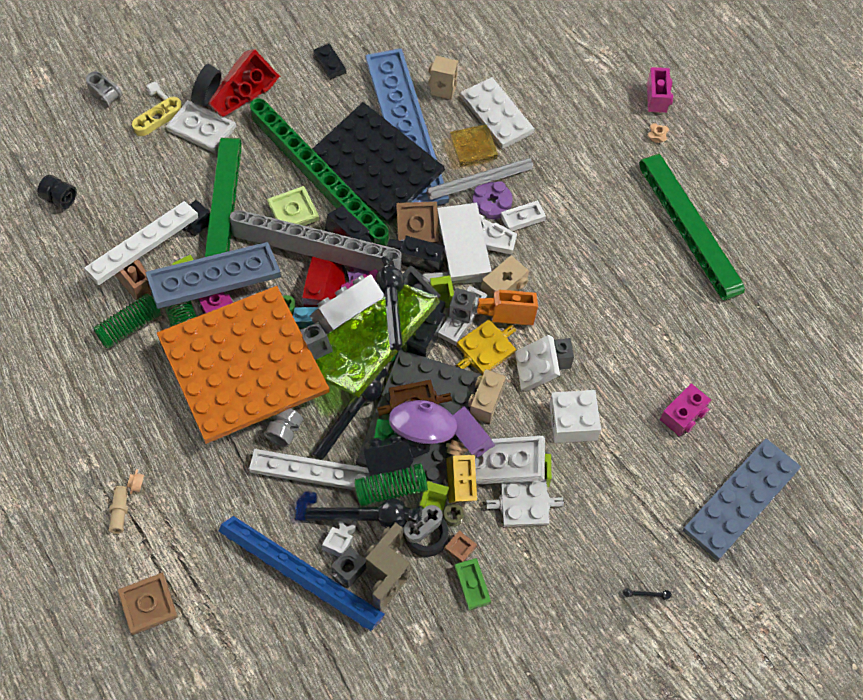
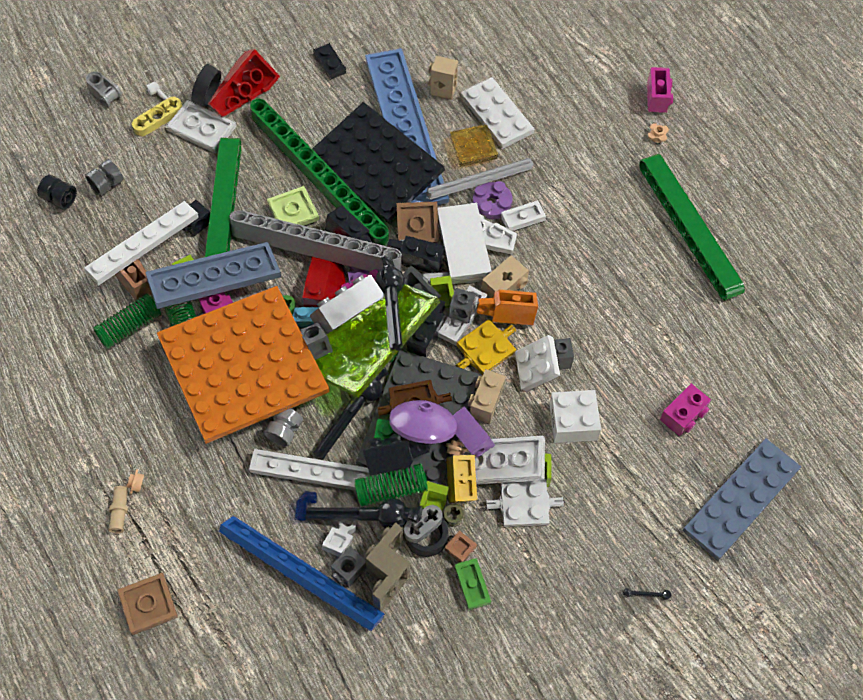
(98, 181): none -> dark grey wheel

